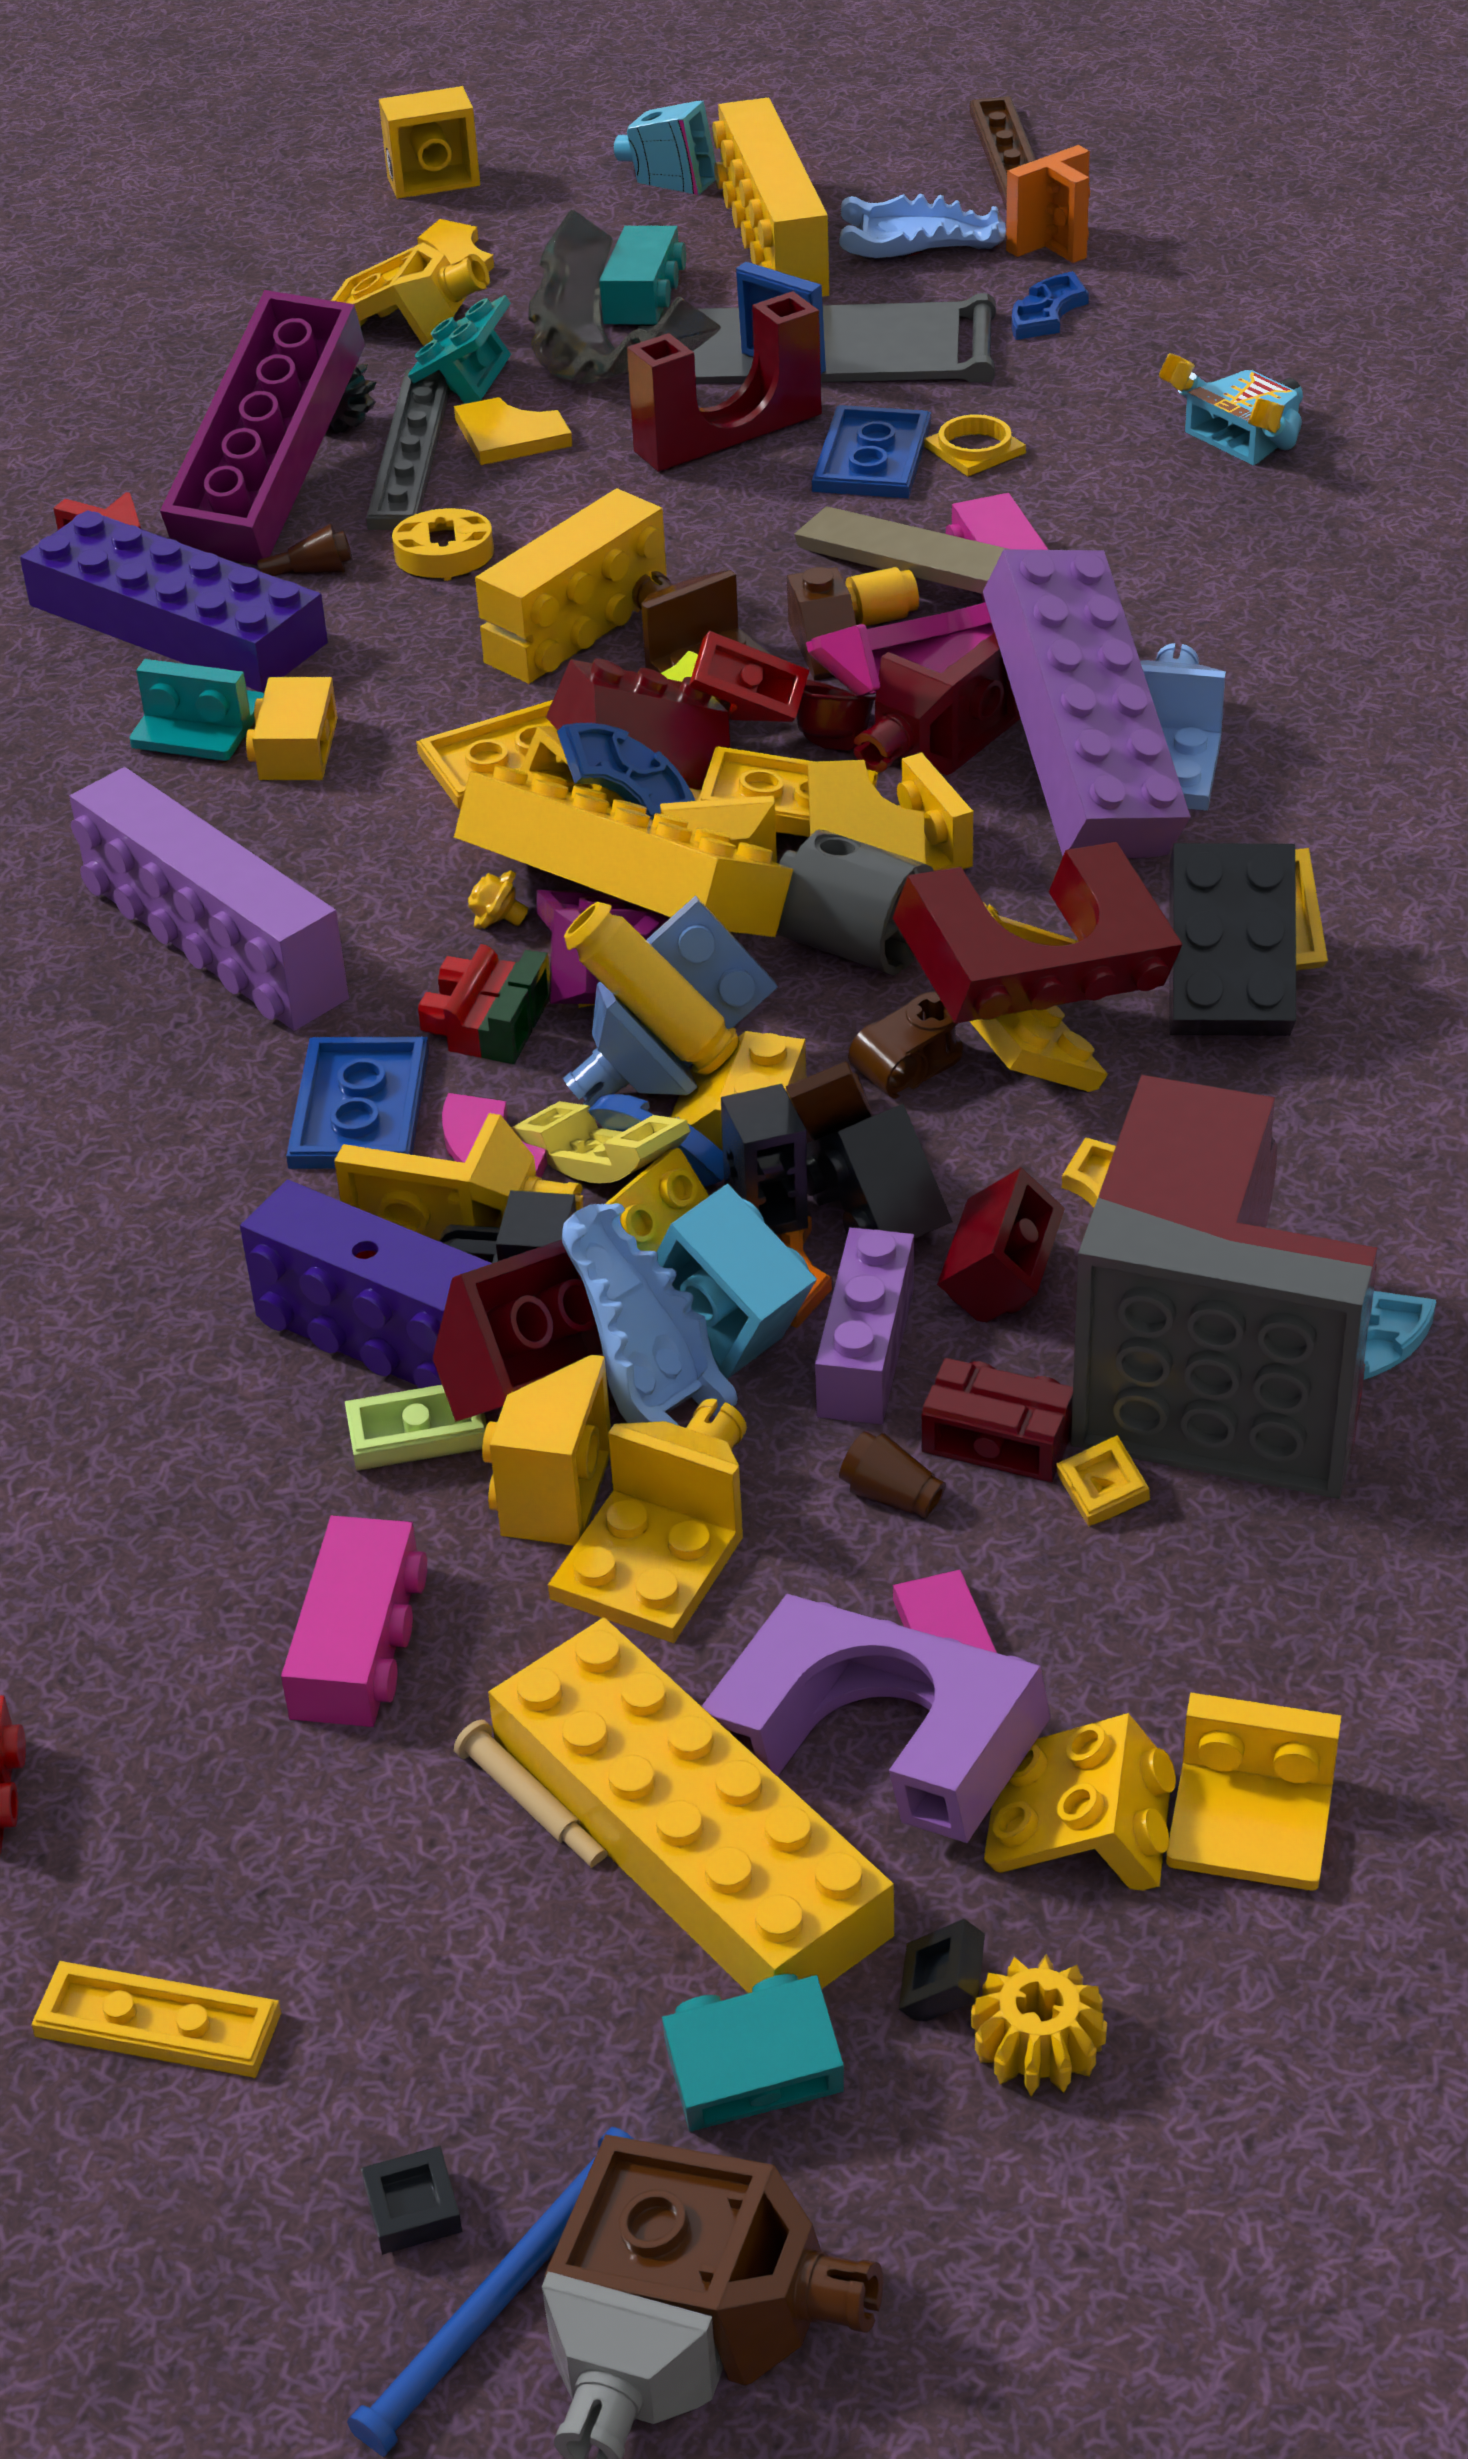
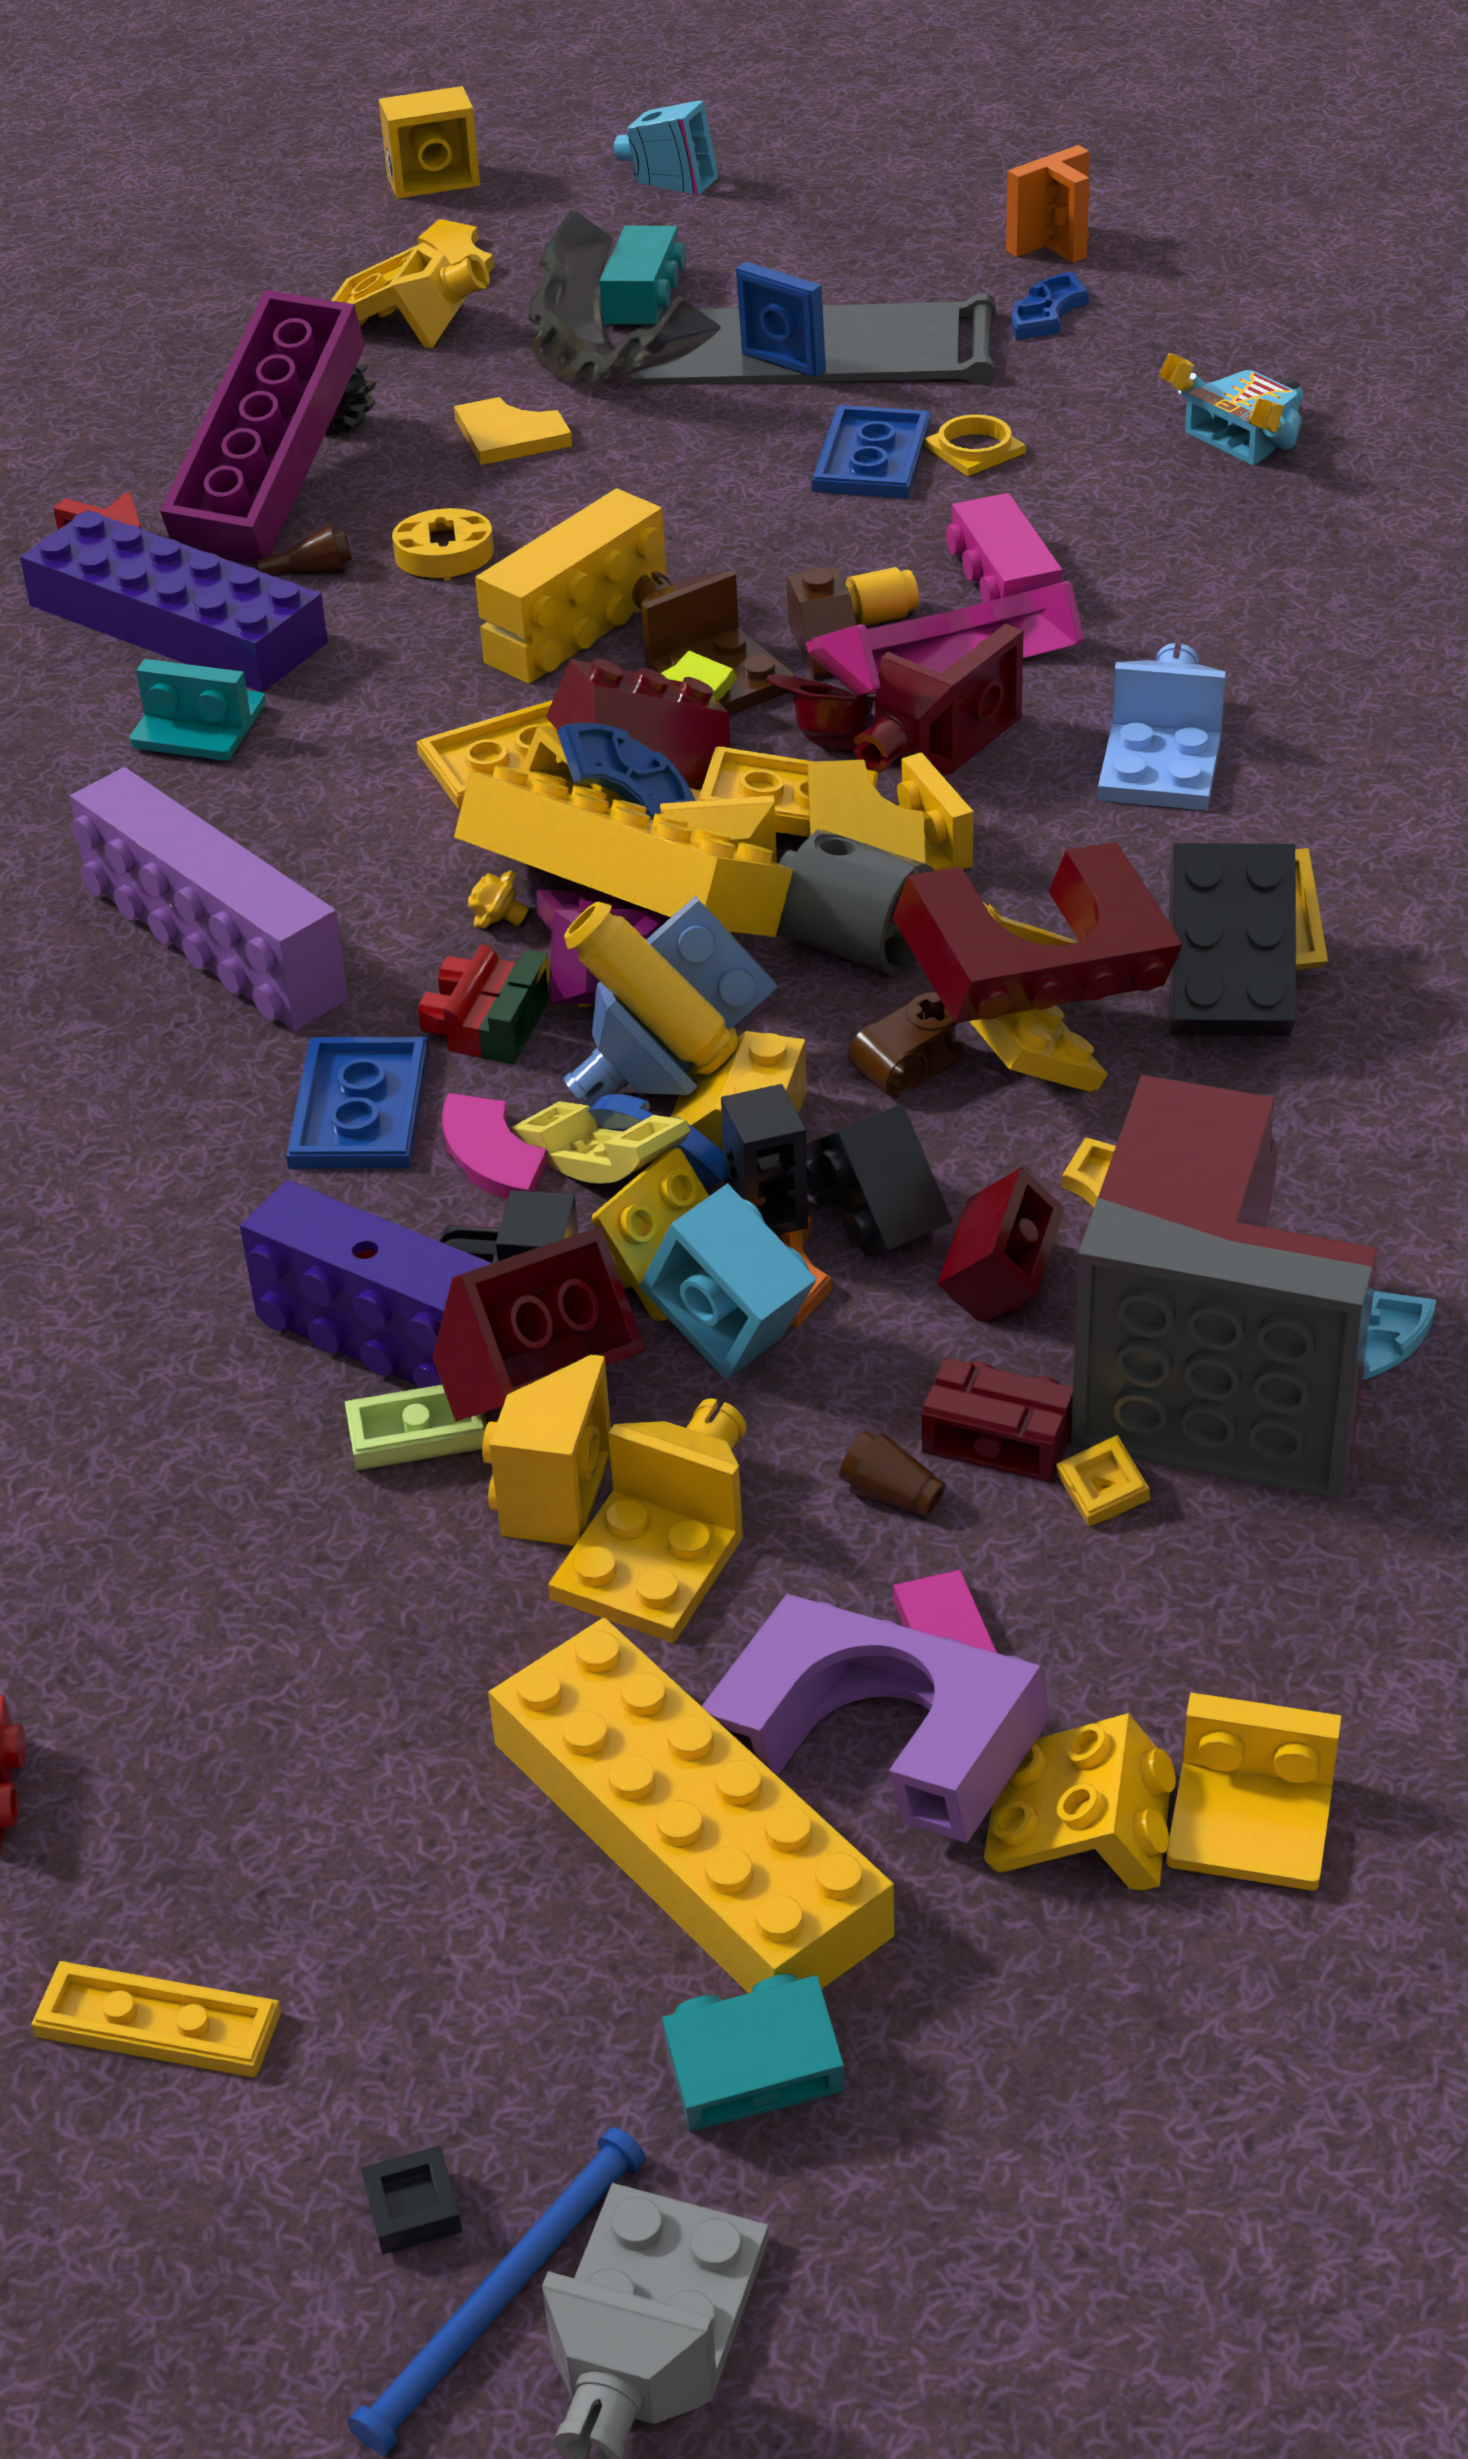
(293, 728): yellow brick -> none
(353, 1622): dark pink brick -> none
(409, 451): dark grey tile -> none
(435, 1192): yellow plate -> none
(466, 351): teal bracket -> none
(522, 1786): tan piece -> none
(646, 1328): light blue animal -> none
(715, 2242): reddish brown plate -> none
(750, 679): red slope -> none
(770, 192): yellow brick -> none
(776, 393): dark red arch -> none
(829, 1100): reddish brown slope -> none
(865, 1326): medium lavender brick -> none
(892, 544): dark tan tile -> none
(913, 226): light blue animal -> none
(942, 1971): black plate -> none
(1001, 137): reddish brown tile -> none
(1038, 2024): yellow gear -> none
(1085, 702): medium lavender brick -> none

